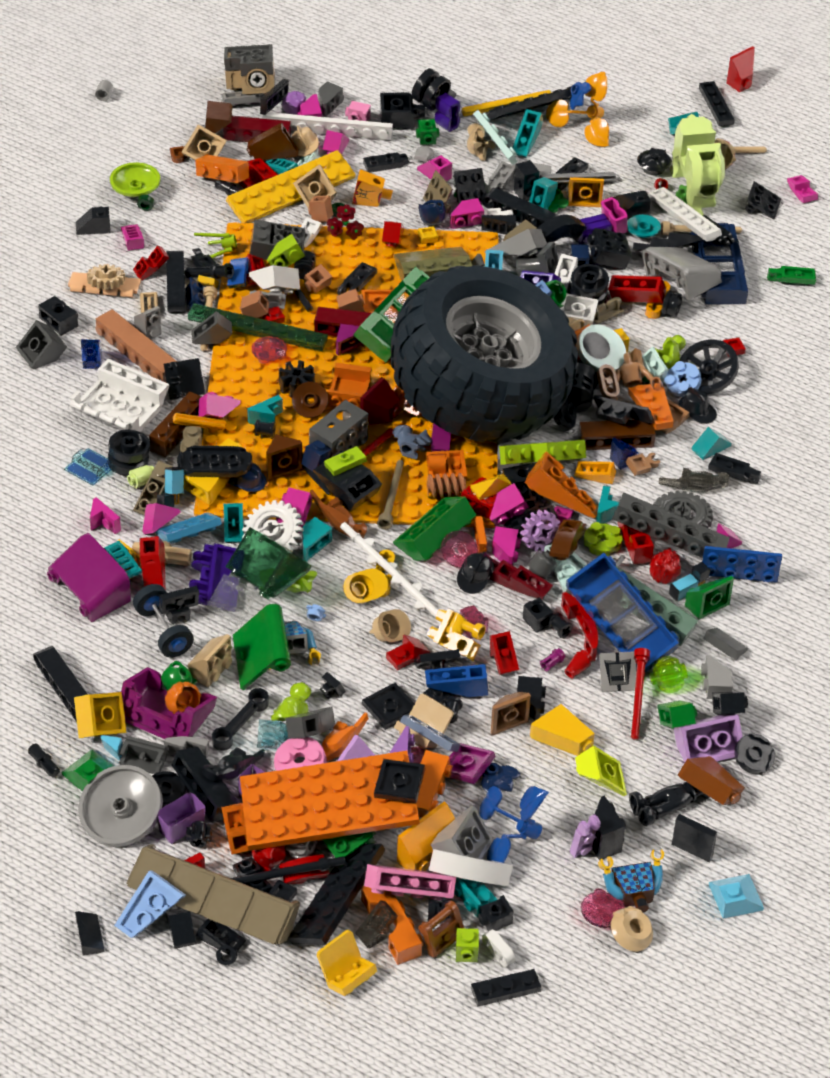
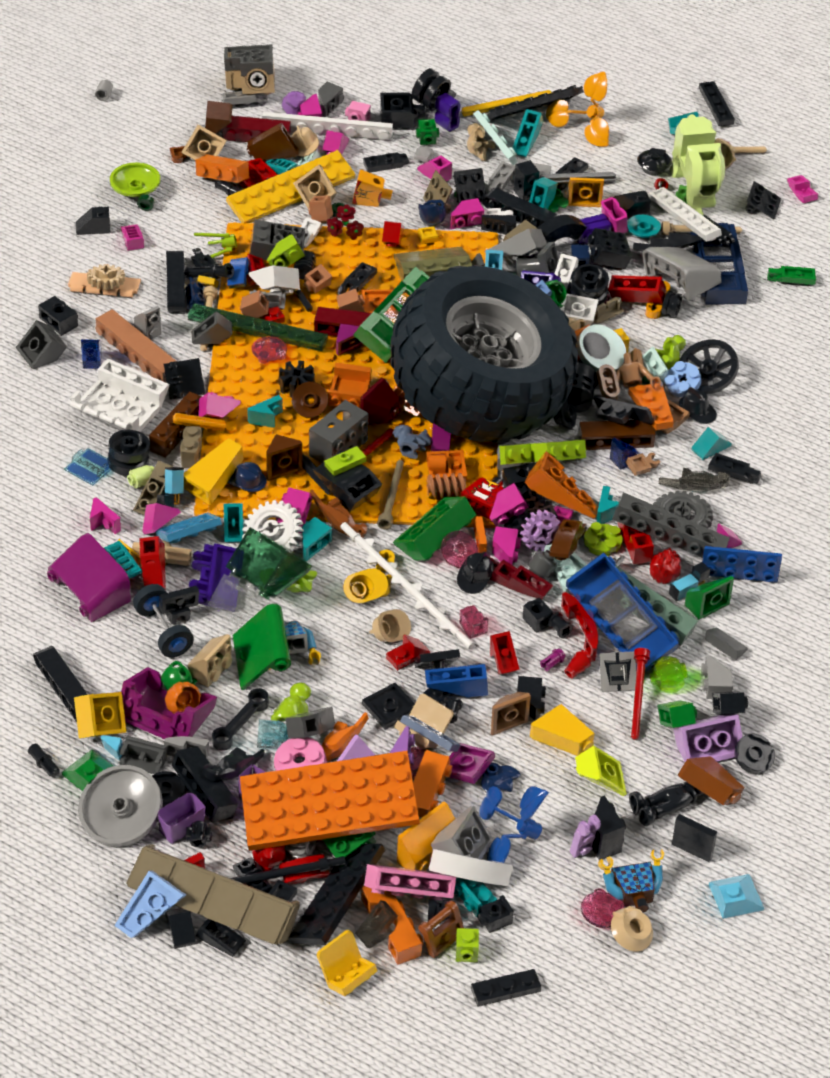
(89, 933): black slope -> none
(148, 295): tan tile -> none
(150, 265): red slope -> none
(215, 461): black tile -> none
(233, 954): black bush -> none
(235, 828): orange brick -> none
(264, 428): black bush -> none
(274, 96): black tile -> none
(315, 454): dark blue brick -> none
(315, 612): light blue plate -> none
(331, 685): black tile -> none
(399, 781): black tile -> none
(451, 630): yellow hips -> none
(490, 486): yellow slope -> none
(498, 948): white beam -> none
(577, 92): blue plate -> none
(602, 471): light orange slope -> none
(737, 345): red plate -> none
(741, 70): red slope -> none

